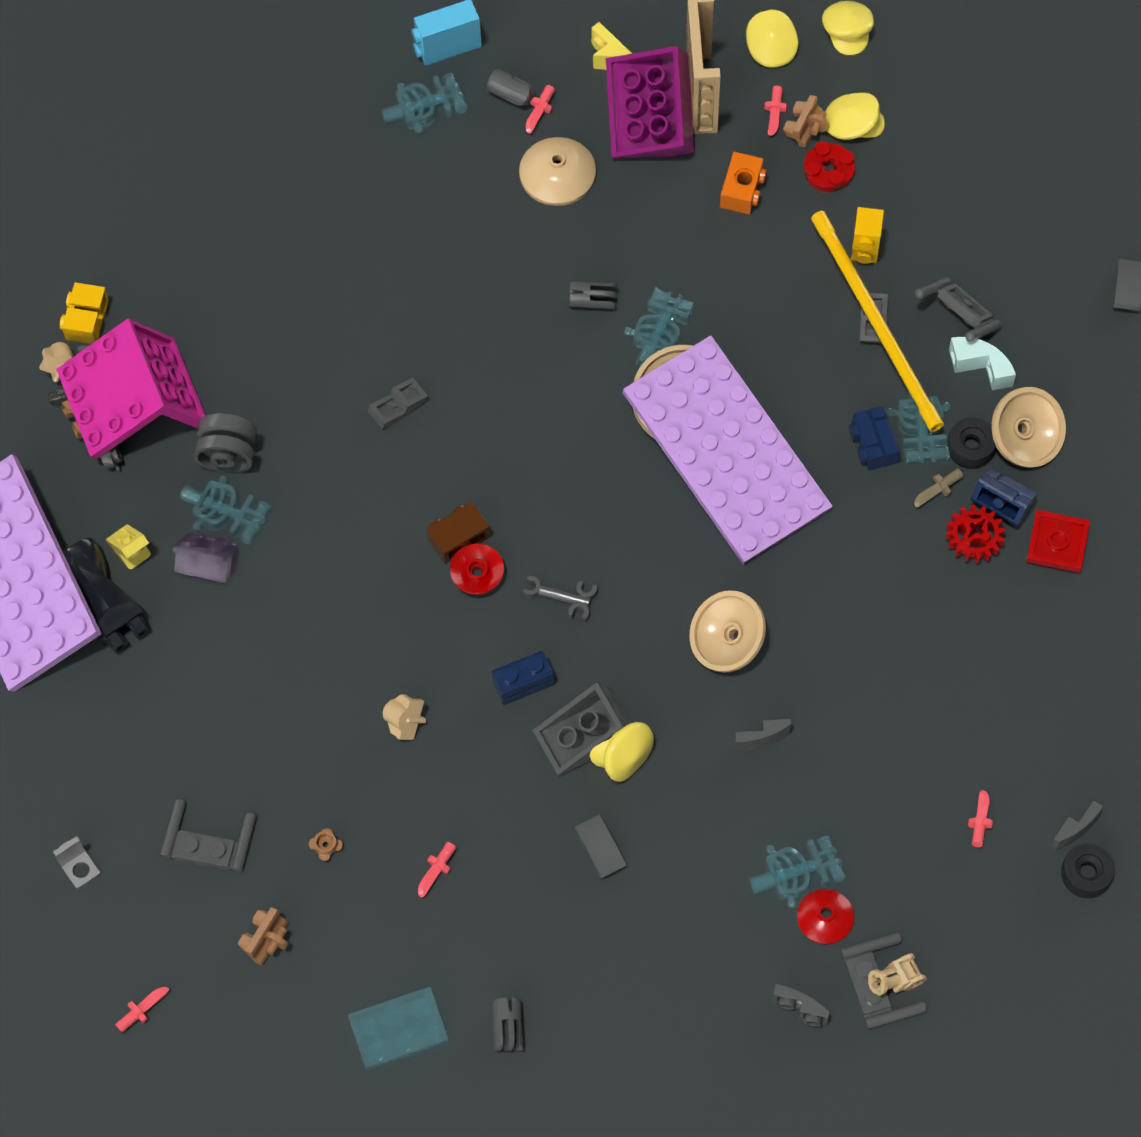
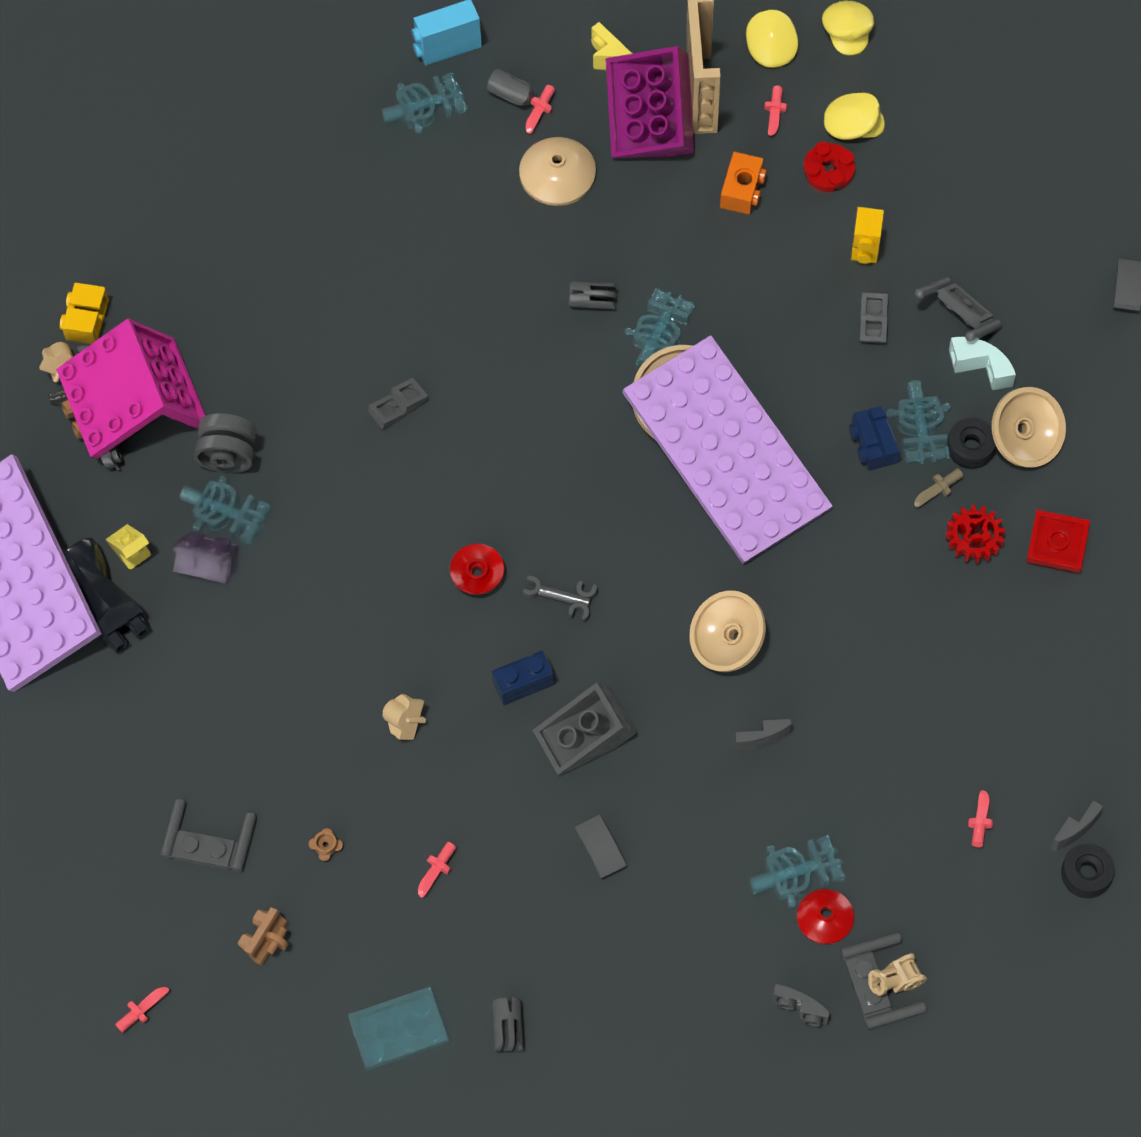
(71, 854): light grey bracket -> none
(457, 530): reddish brown brick -> none
(624, 751): light yellow piece -> none
(810, 121): medium nougat hips -> none
(926, 408): yellow piece -> none
(1004, 496): dark blue brick -> none

